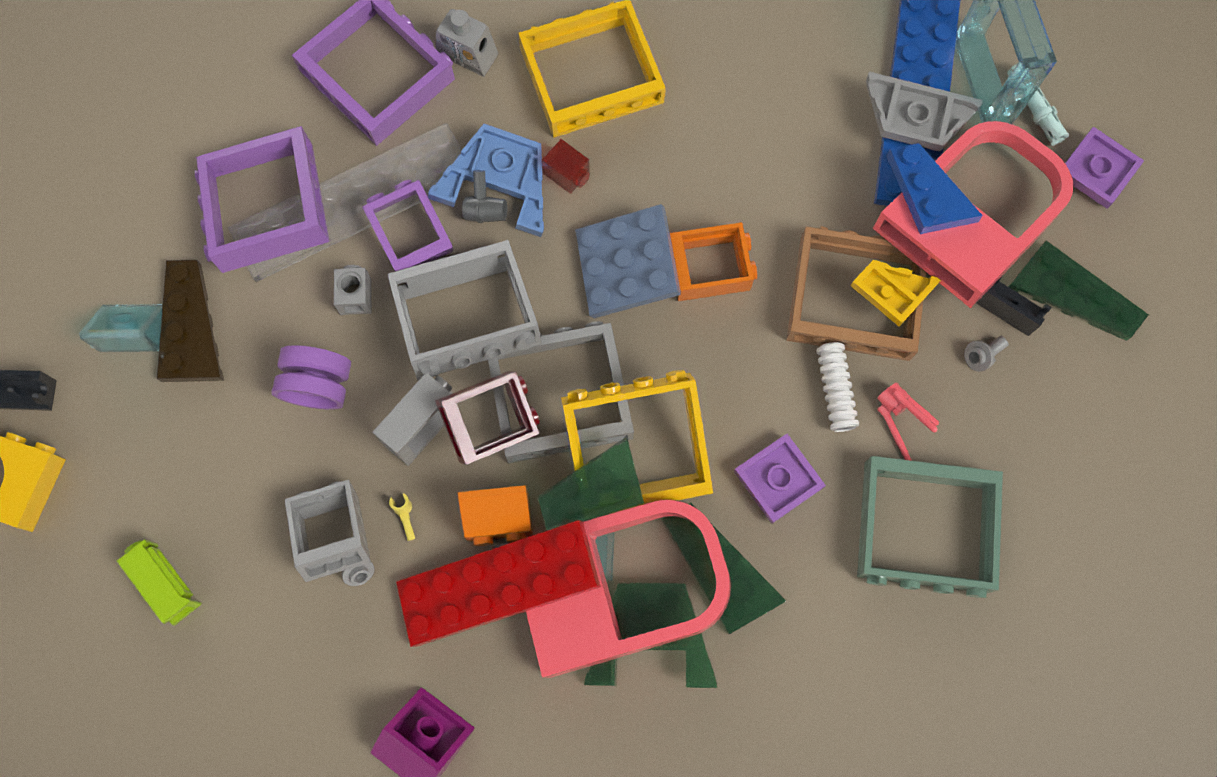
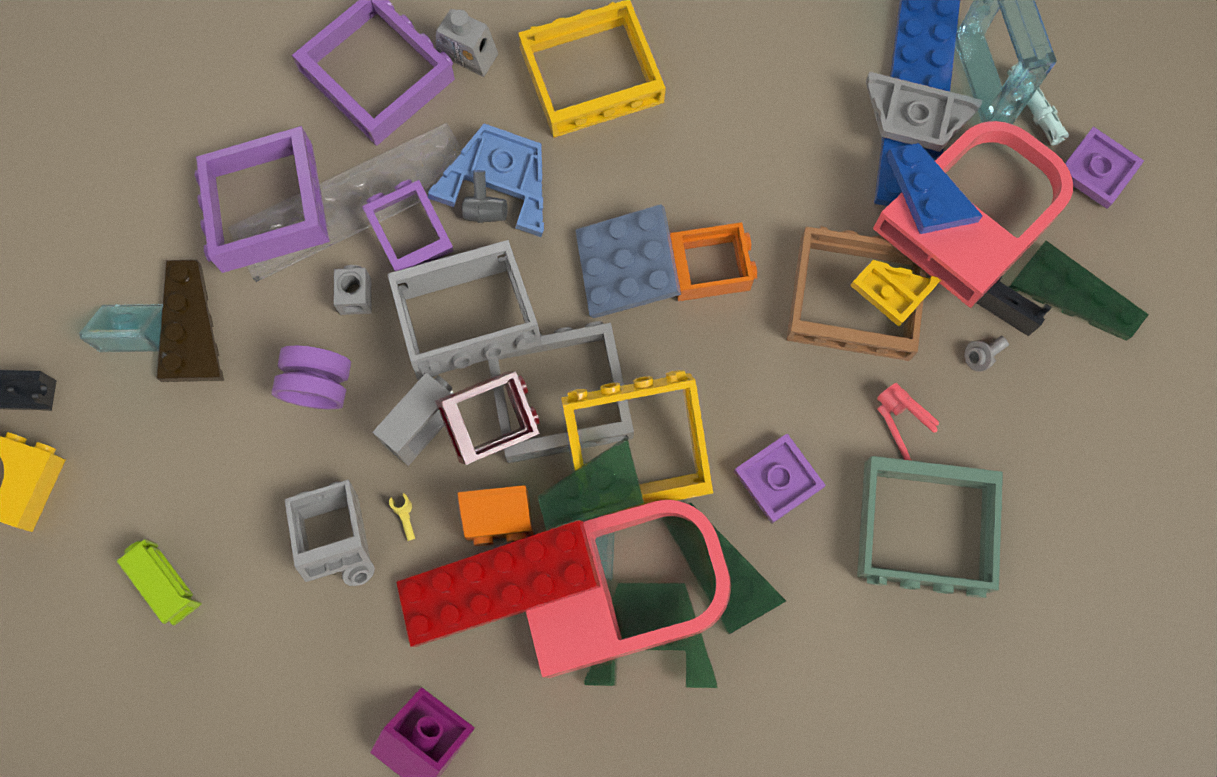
(566, 166): clear red brick -> none
(837, 387): white piece -> none

